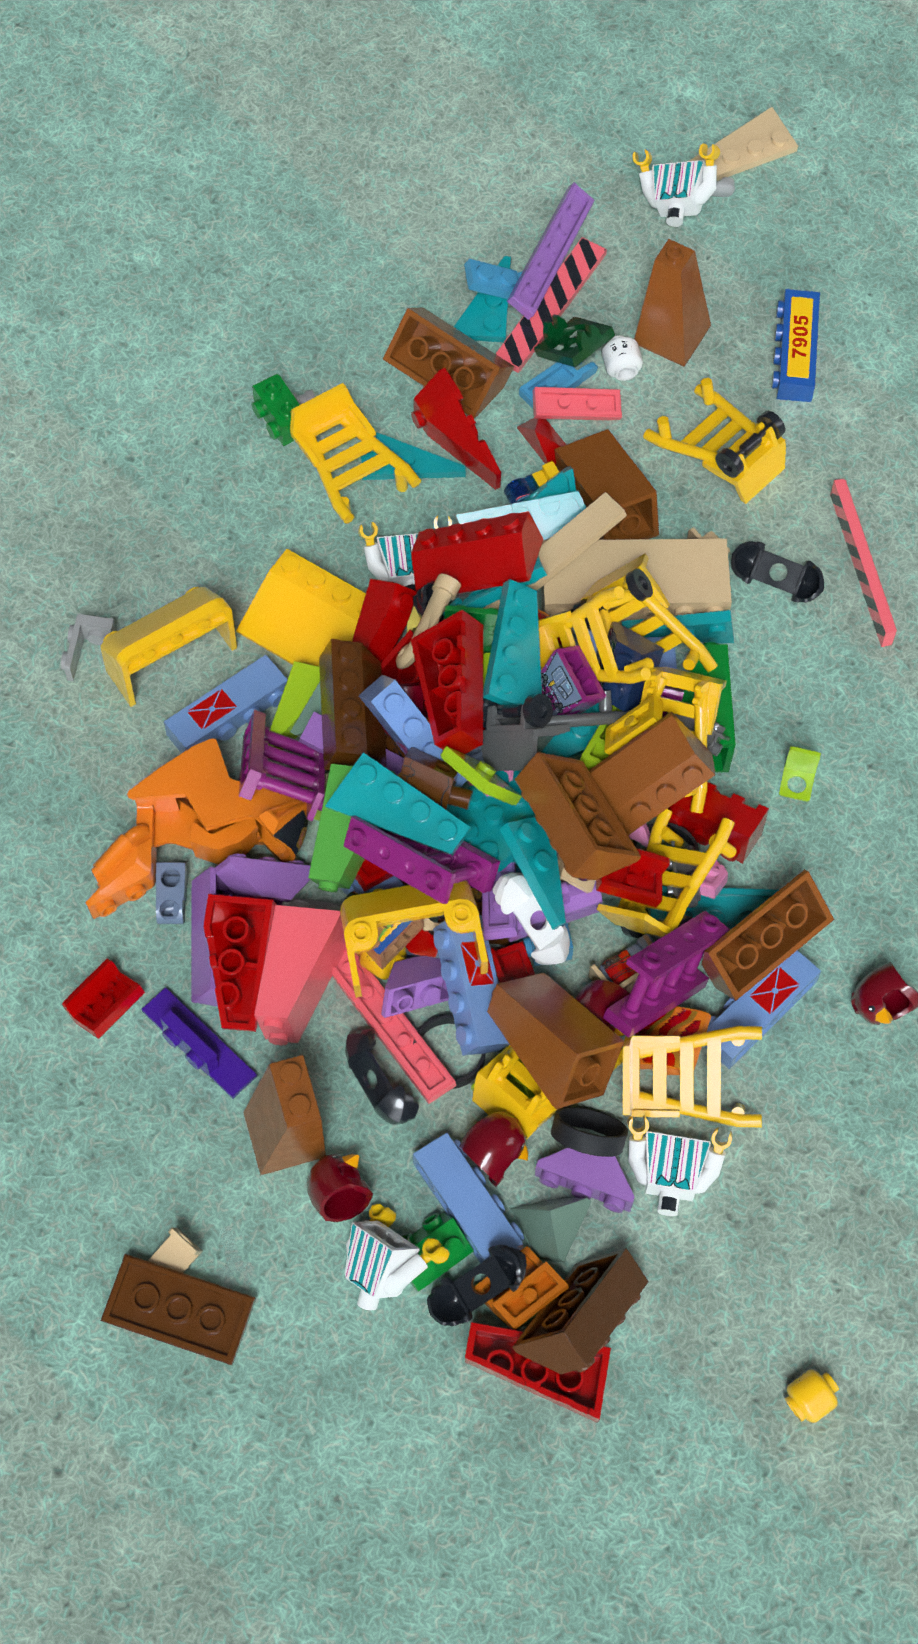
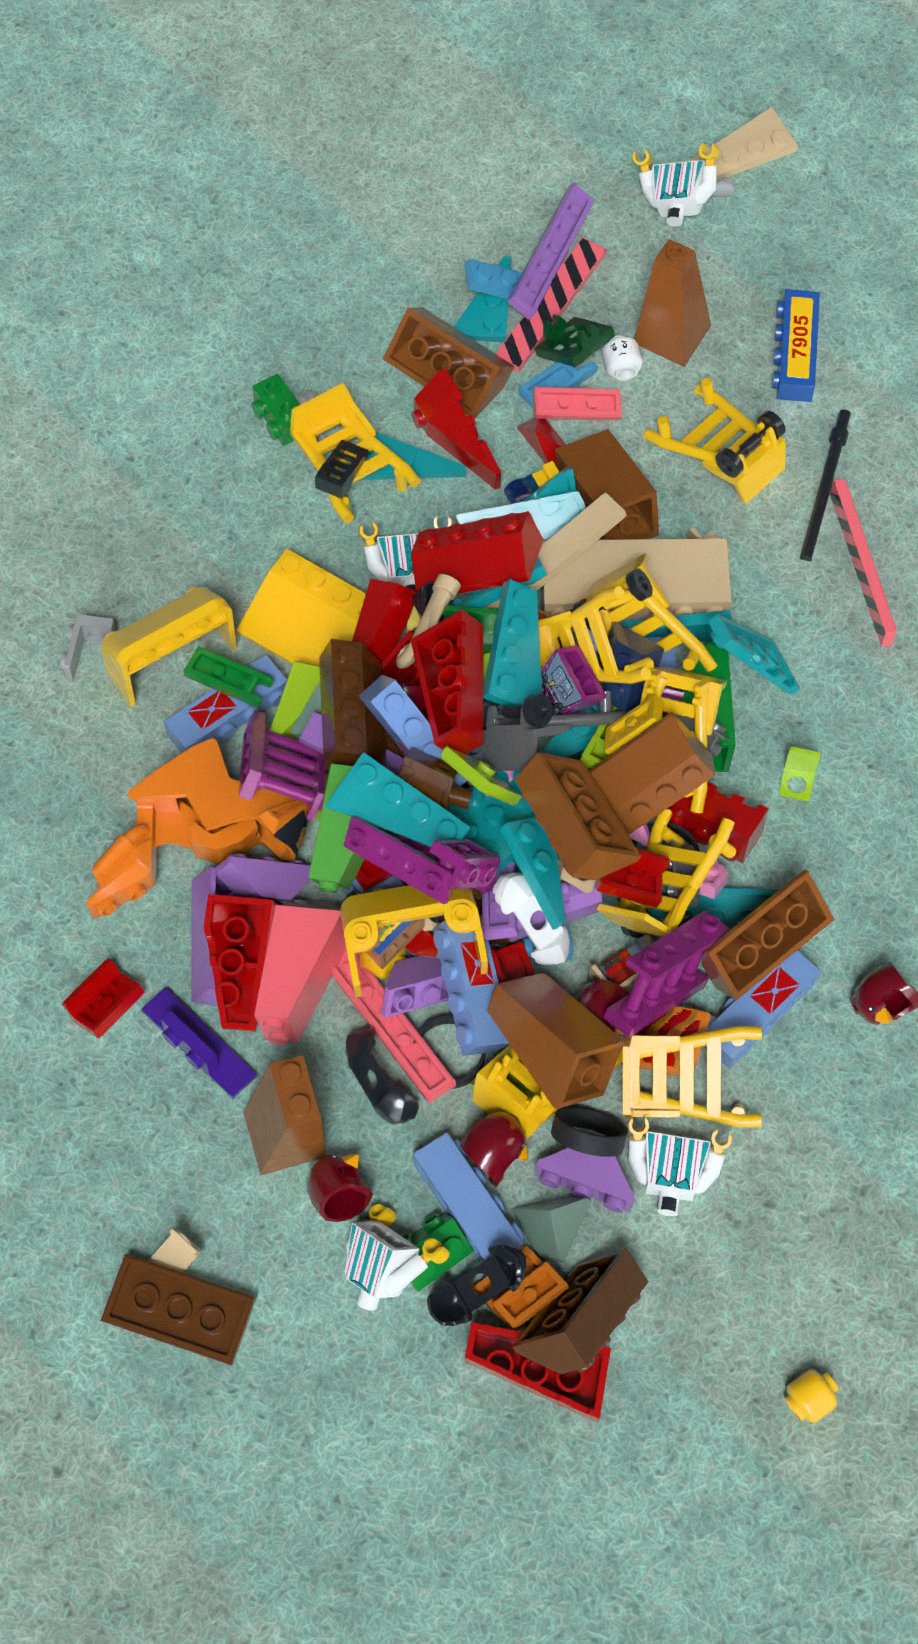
(171, 892): sand blue leg -> none
(226, 676): none -> green hinge
(340, 486): none -> black slope
(471, 863): none -> magenta bracket
(753, 562): black piece -> none
(754, 650): none -> teal wing
(837, 439): none -> black bar

